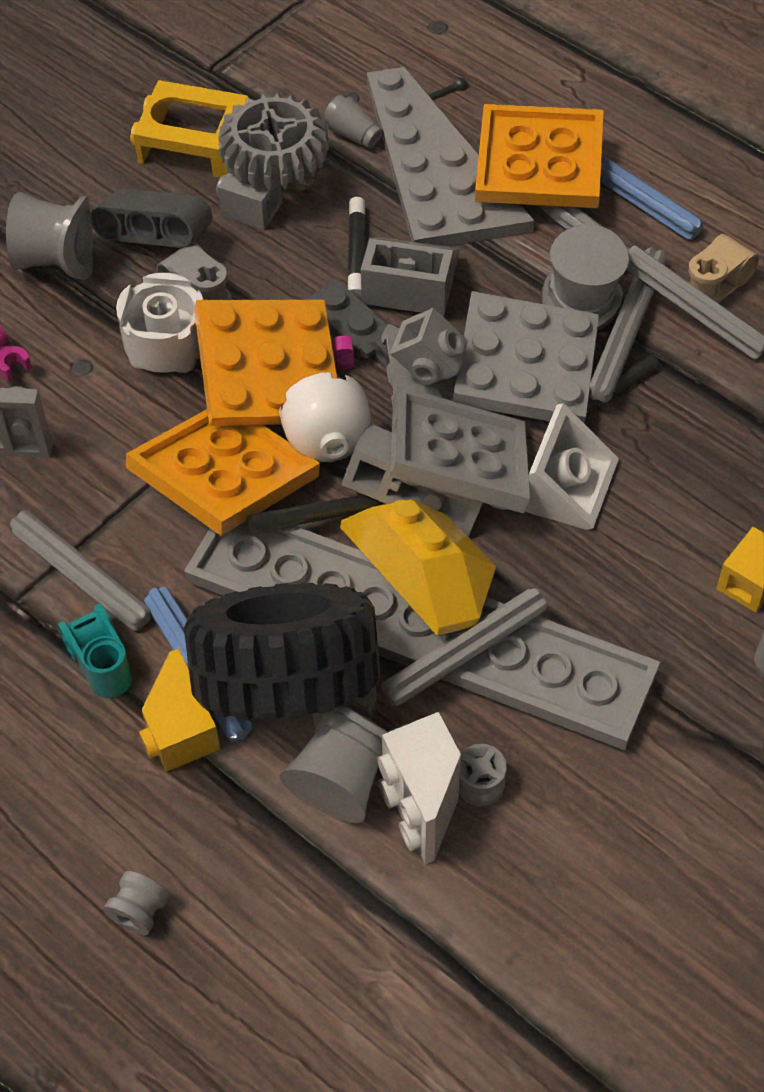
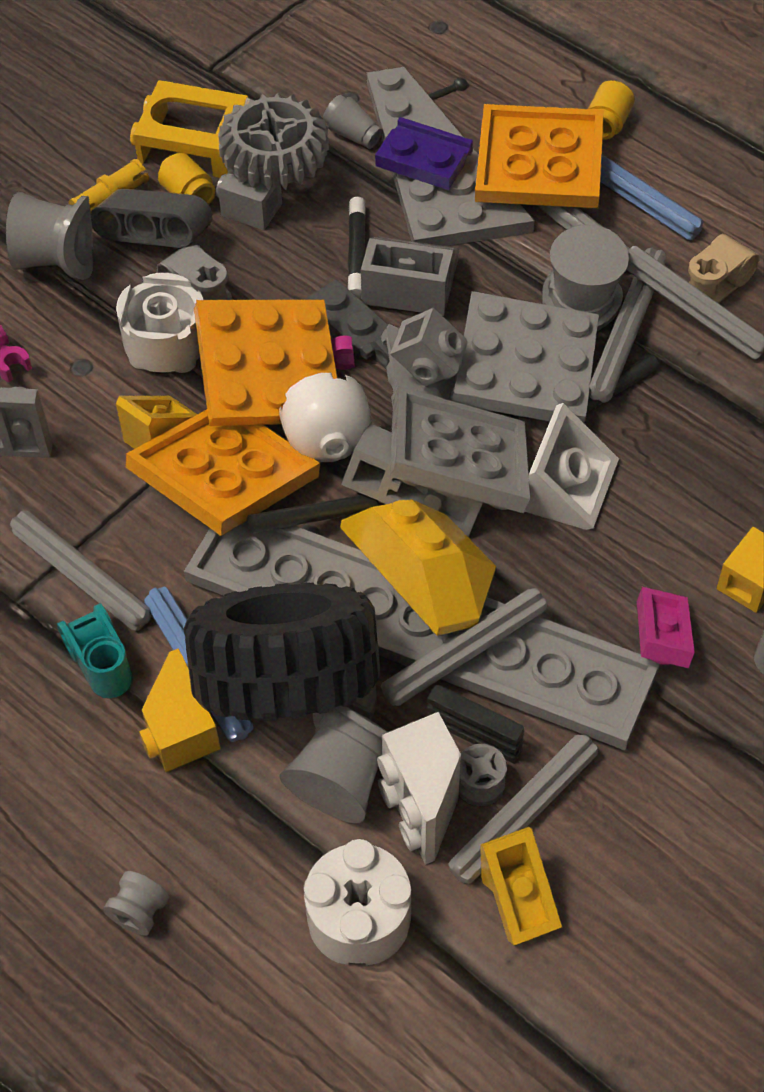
(125, 178): none -> yellow pin
(149, 417): none -> yellow slope
(184, 176): none -> yellow brick
(357, 876): none -> white brick
(424, 153): none -> dark purple plate
(476, 722): none -> pearl dark grey tile
(520, 885): none -> yellow slope
(526, 804): none -> light grey axle
(617, 102): none -> yellow brick
(665, 627): none -> dark pink plate

